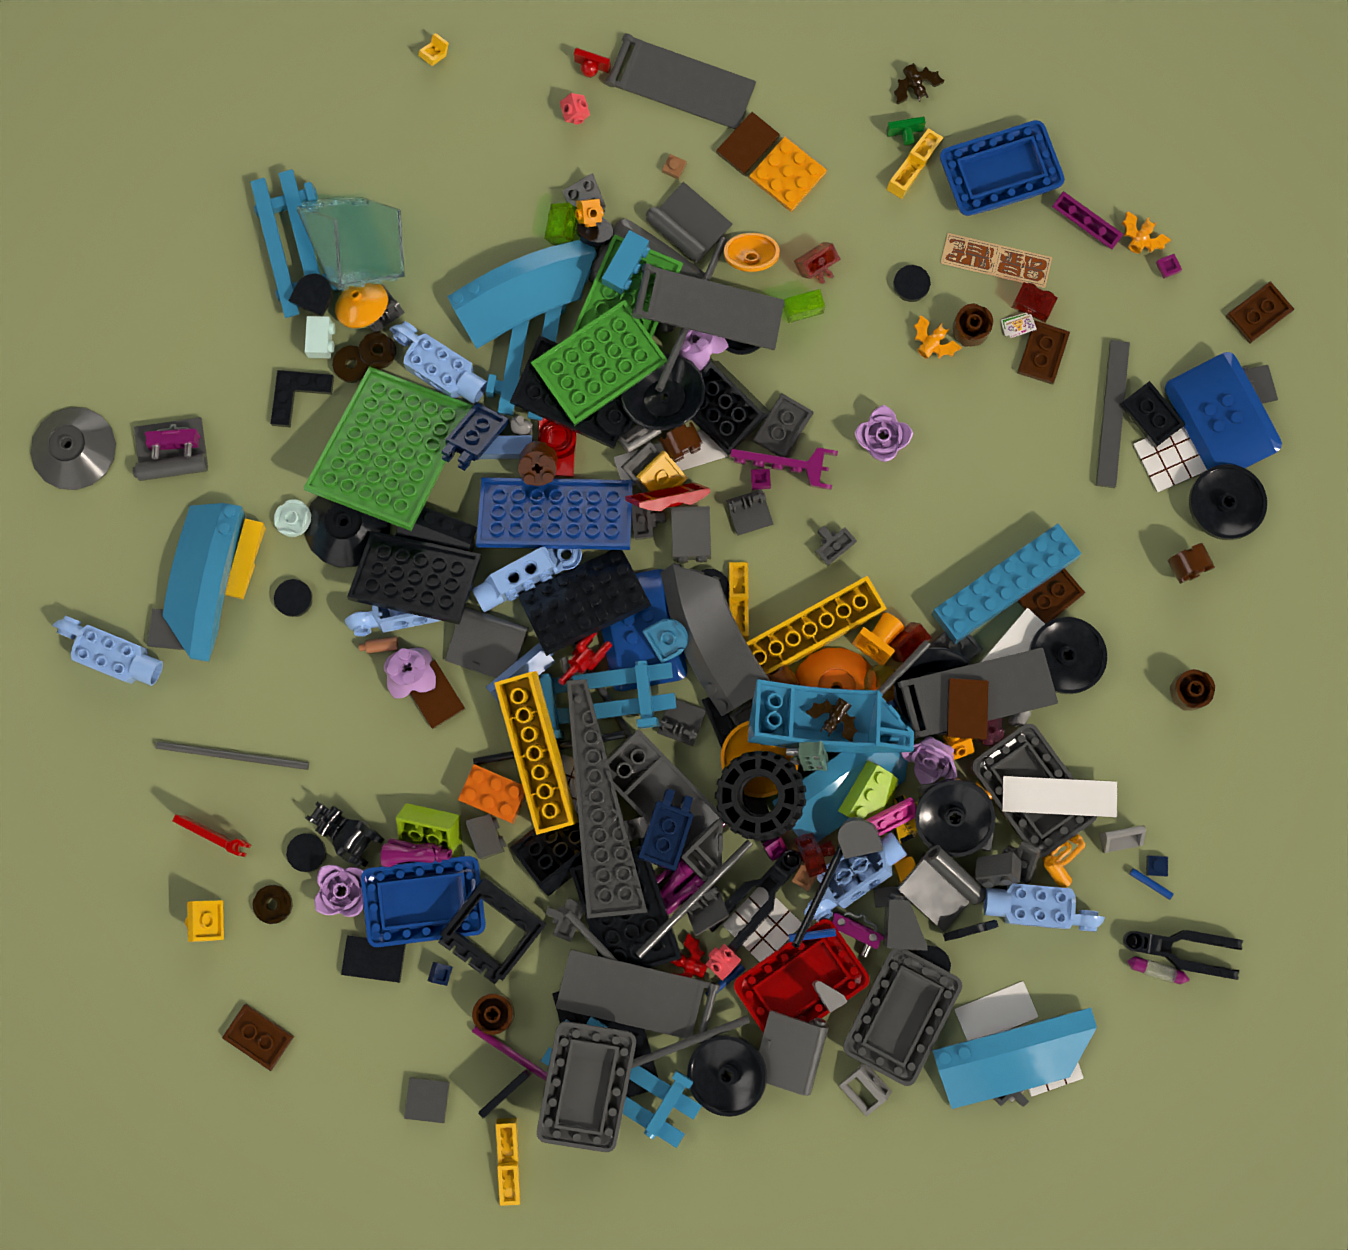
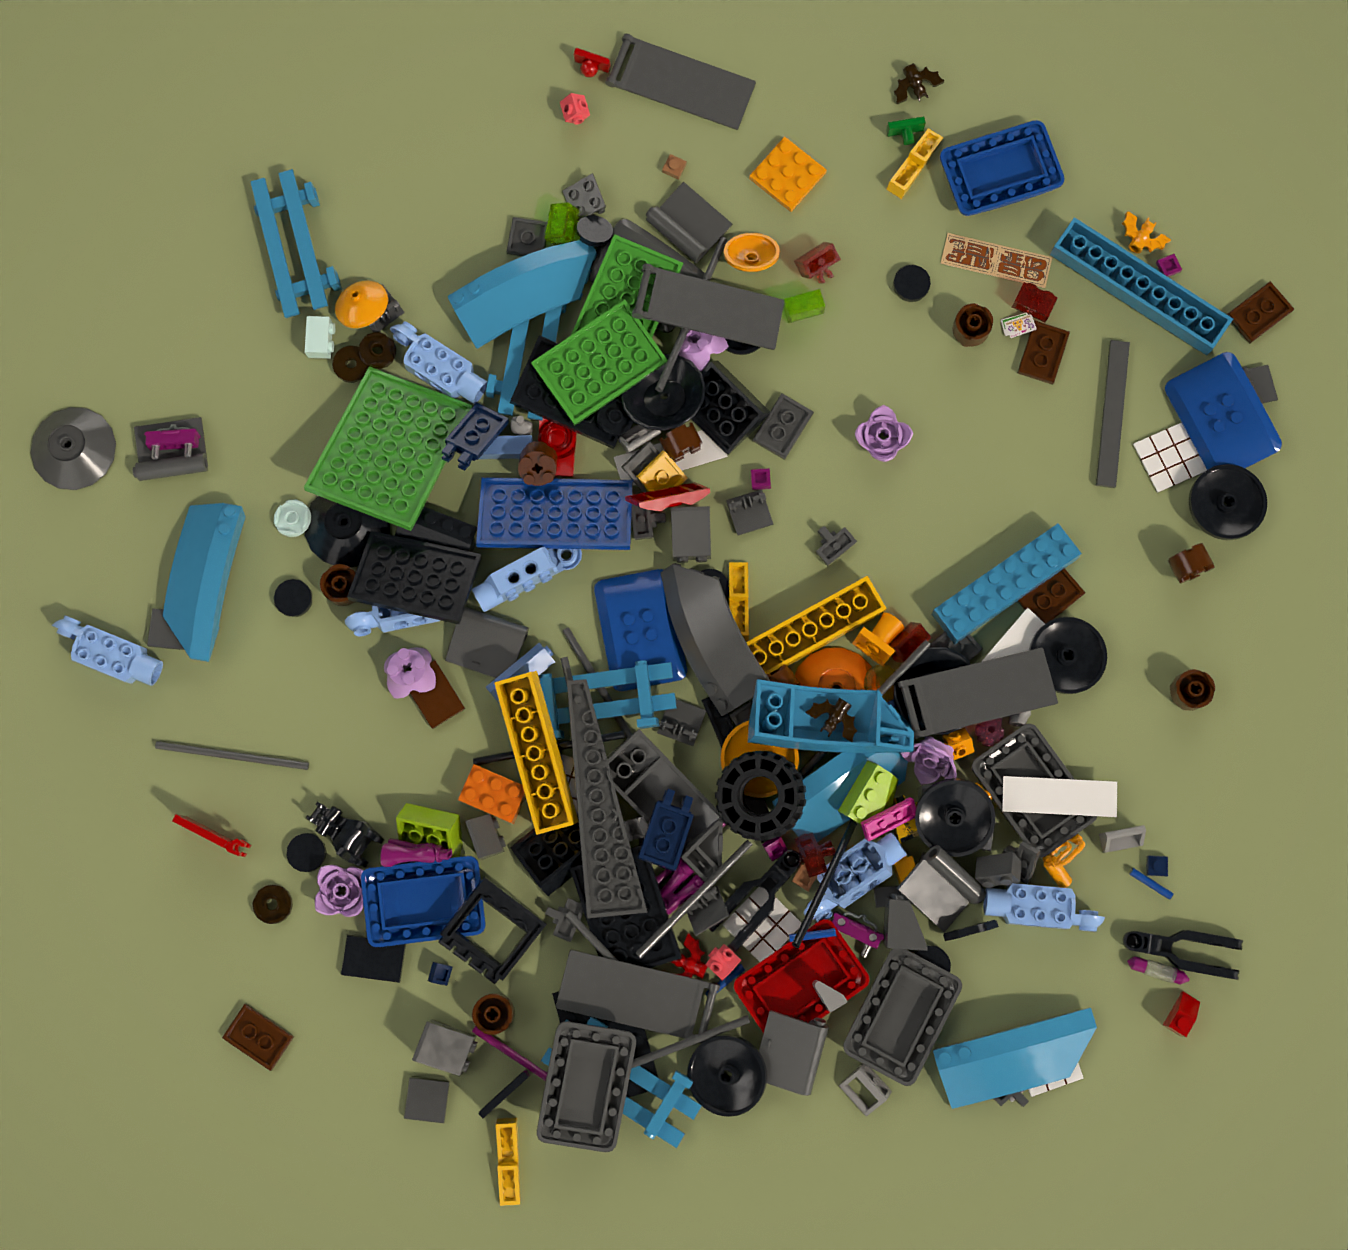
(205, 920): yellow tile -> none
(244, 558): yellow slope -> none
(290, 382): black plate -> none
(312, 294): black tile -> none
(332, 579): none -> reddish brown brick
(355, 240): clear light blue windscreen -> none
(380, 645): nougat cylinder -> none
(435, 50): yellow bracket -> none
(445, 1048): none -> dark grey slope
(526, 236): none -> dark grey tile
(583, 600): black plate -> none
(584, 658): red plant -> none
(589, 212): light orange brick -> none
(626, 262): dark azure brick -> none
(667, 638): dark azure tile -> none
(747, 143): reddish brown tile -> none
(809, 755): sand green piece -> none
(812, 467): magenta hinge -> none
(858, 838): dark grey tile -> none
(931, 343): light orange animal -> none
(967, 708): reddish brown tile -> none
(996, 1012): white sticker -> none
(1087, 220): magenta brick -> none
(1141, 286): none -> dark azure brick
(1152, 414): black tile -> none
(1183, 1015): none -> red slope

